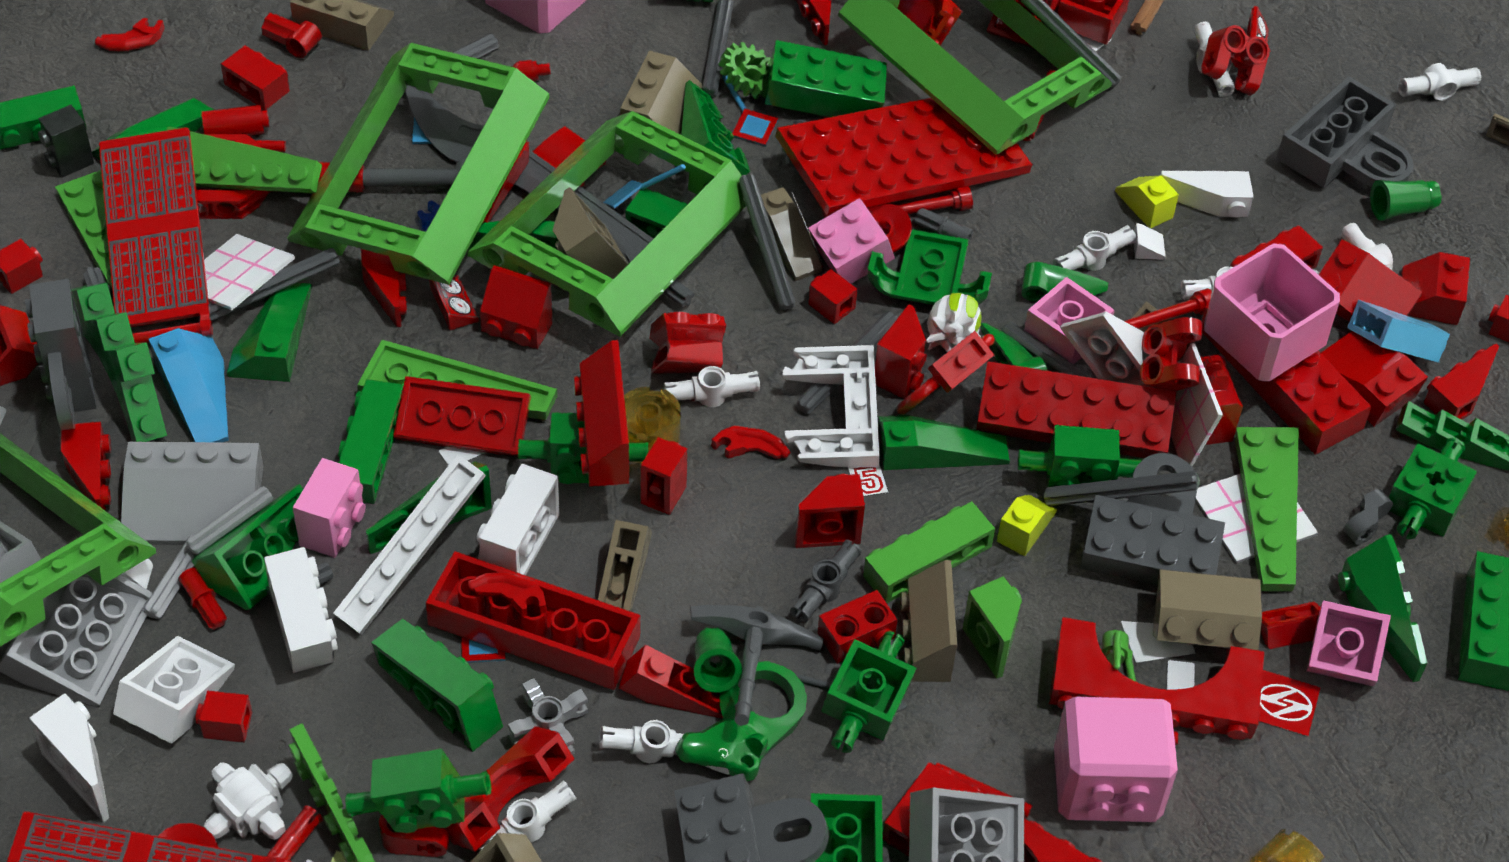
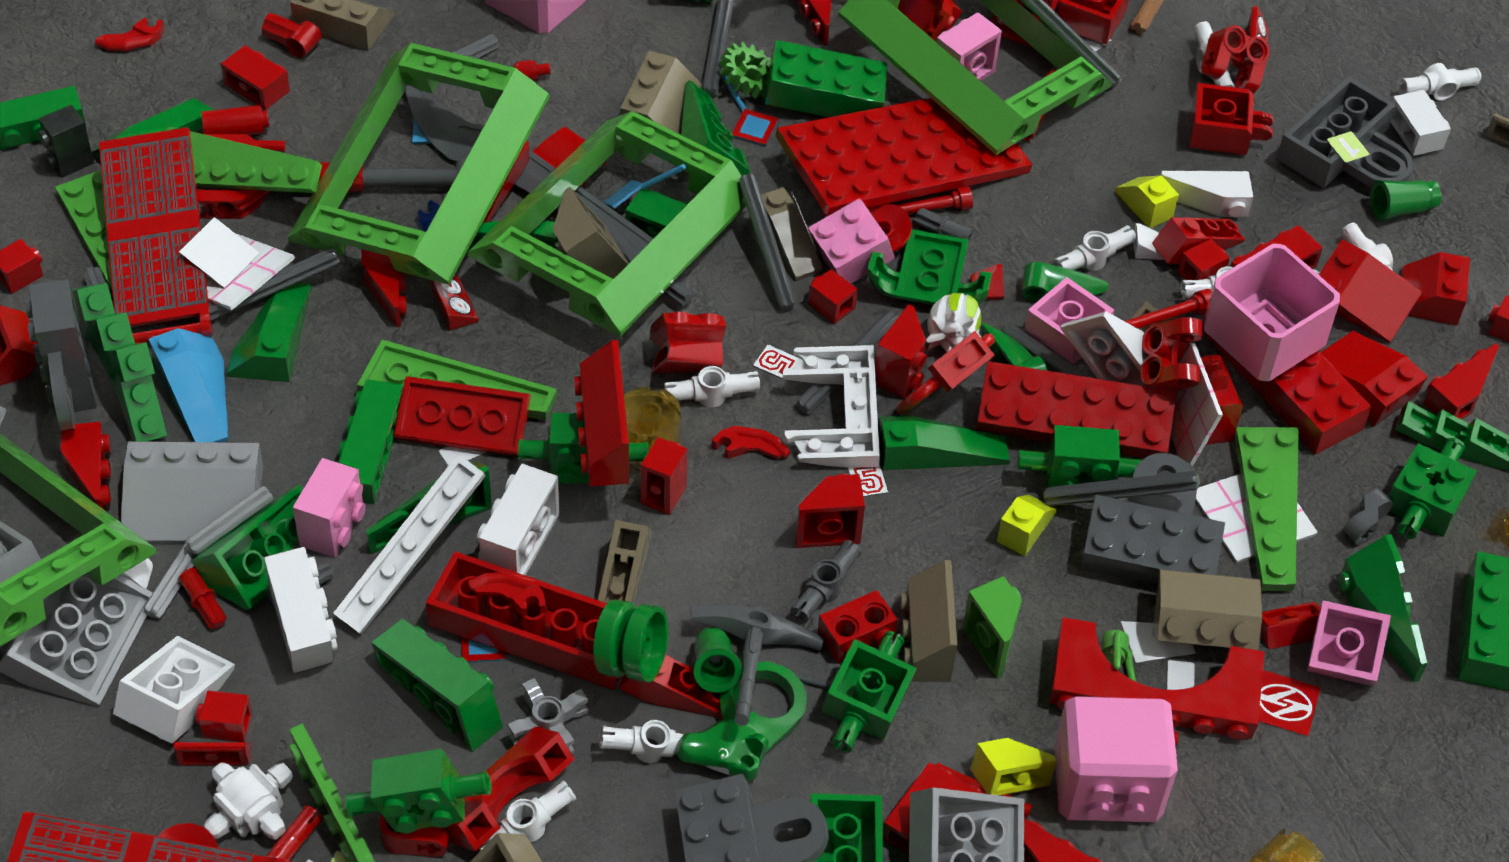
(69, 747): white slope -> none
(212, 753): none -> red slope
(219, 252): none -> white sticker
(516, 307): red slope -> none
(631, 640): none -> green wheel
(775, 361): none -> white sticker
(952, 537): bright green brick -> none
(973, 44): none -> bright pink brick
(996, 287): none -> red slope
(1011, 766): none -> neon yellow slope
(1185, 233): none -> red slope
(1203, 261): none -> red brick
(1226, 119): none -> red hinge
(1348, 146): none -> yellowish green sticker
(1398, 331): medium azure slope -> none
(1419, 122): none -> white brick

